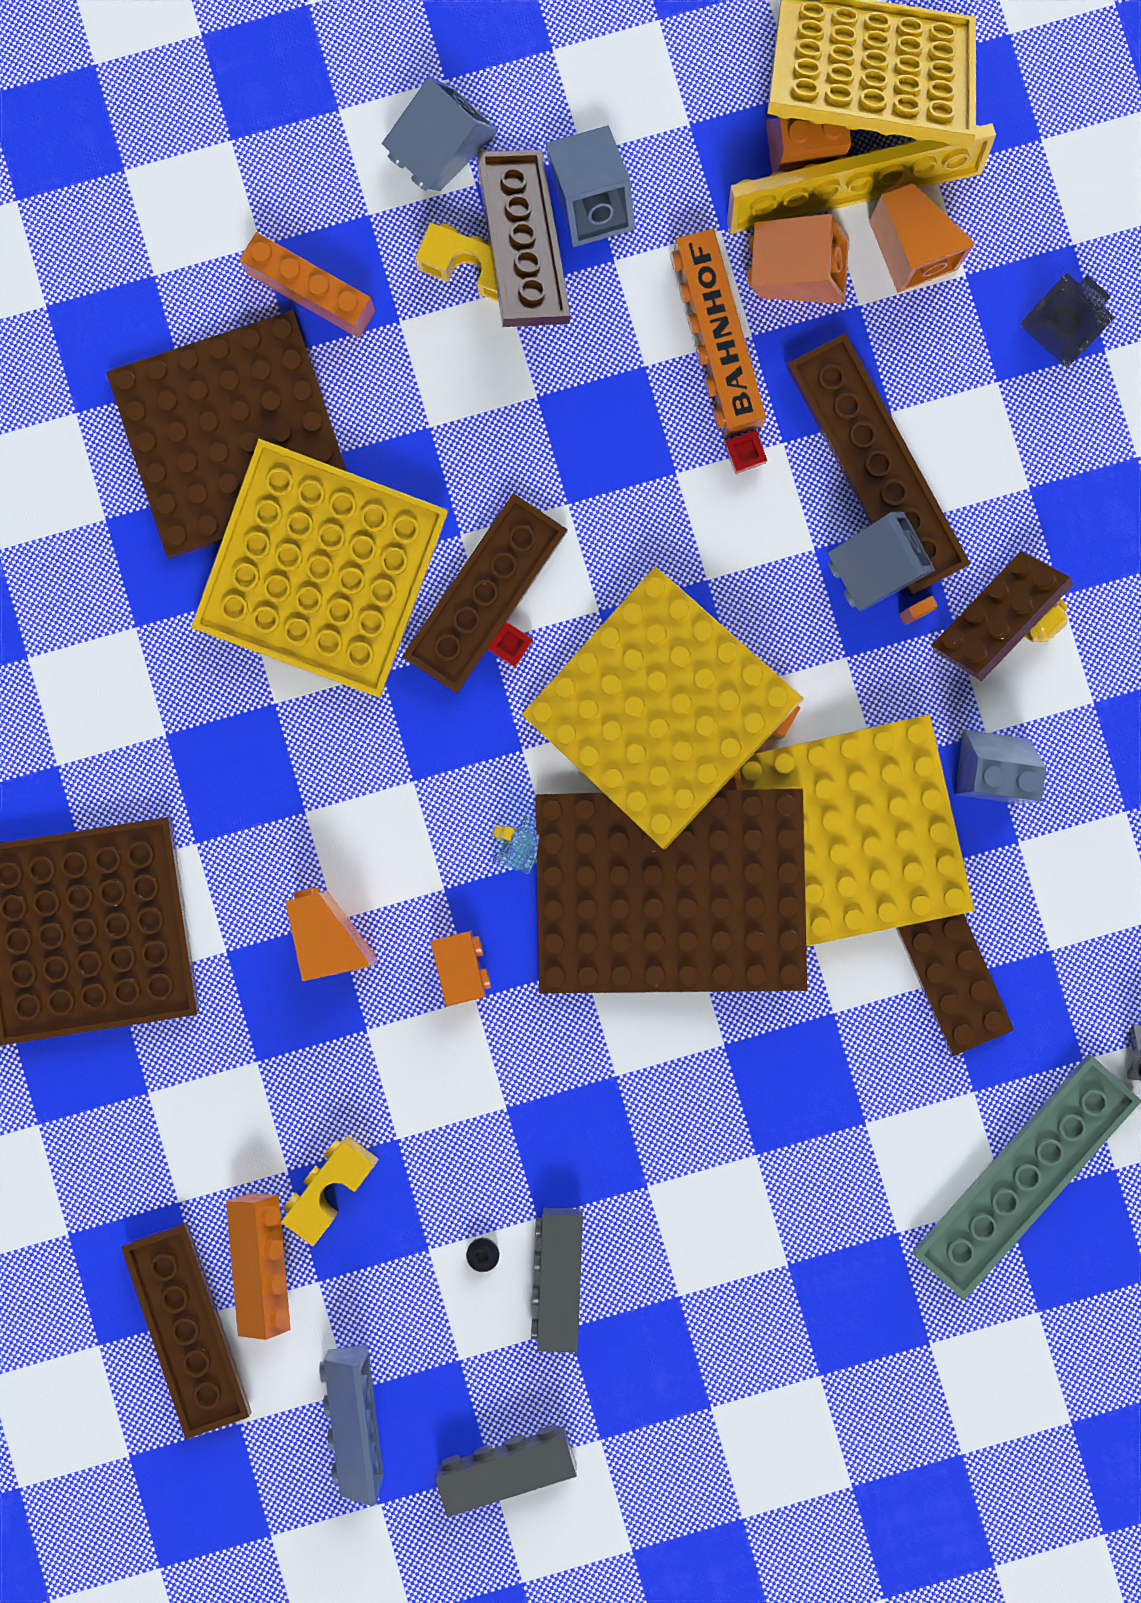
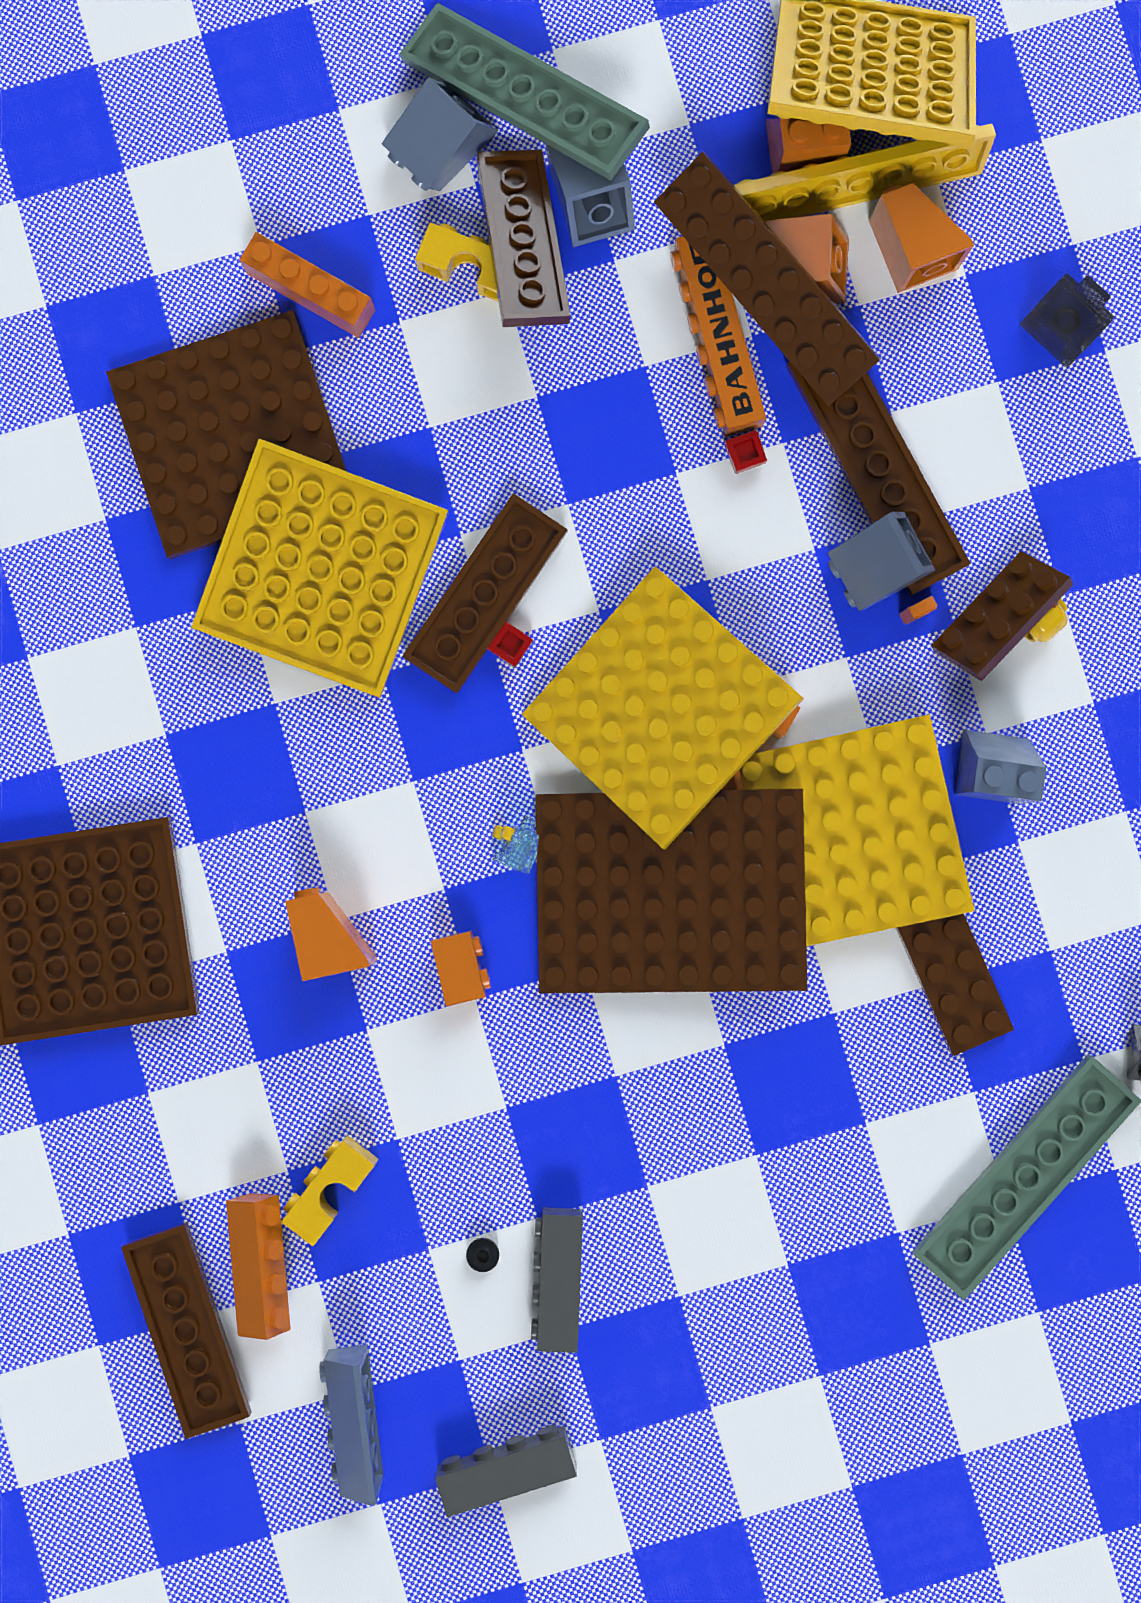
(525, 91): none -> sand green plate
(766, 279): none -> reddish brown plate

